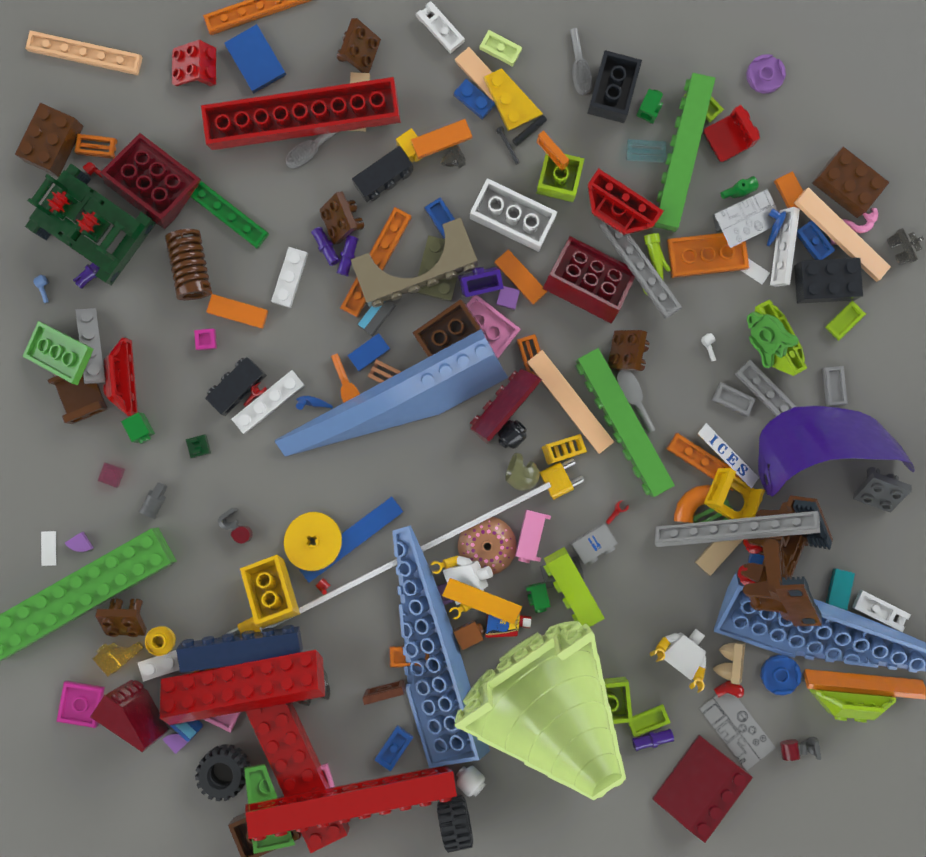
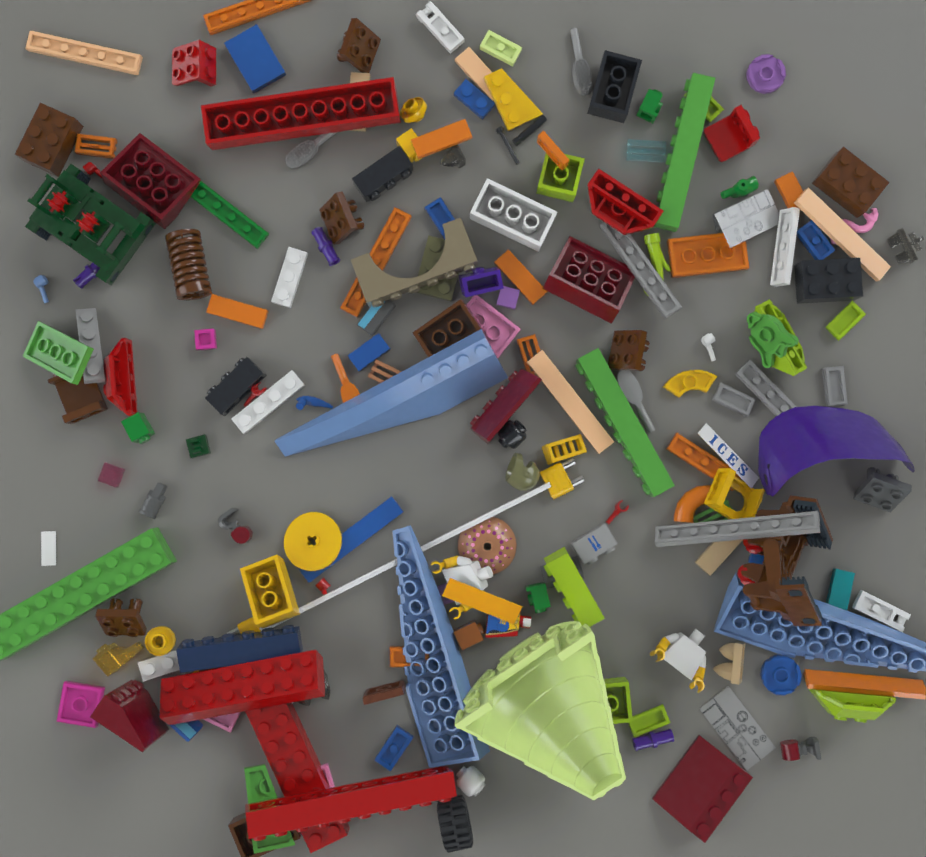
(79, 543): medium lavender tile -> none
(175, 742): medium lavender tile -> none
(208, 780): black tyre -> none
(347, 255): dark purple pin -> none
(413, 110): none -> yellow plate
(530, 536): bright pink brick -> none
(690, 380): none -> yellow tile
(728, 687): red arm -> none
(756, 272): white sticker -> none
(779, 217): blue bar -> none

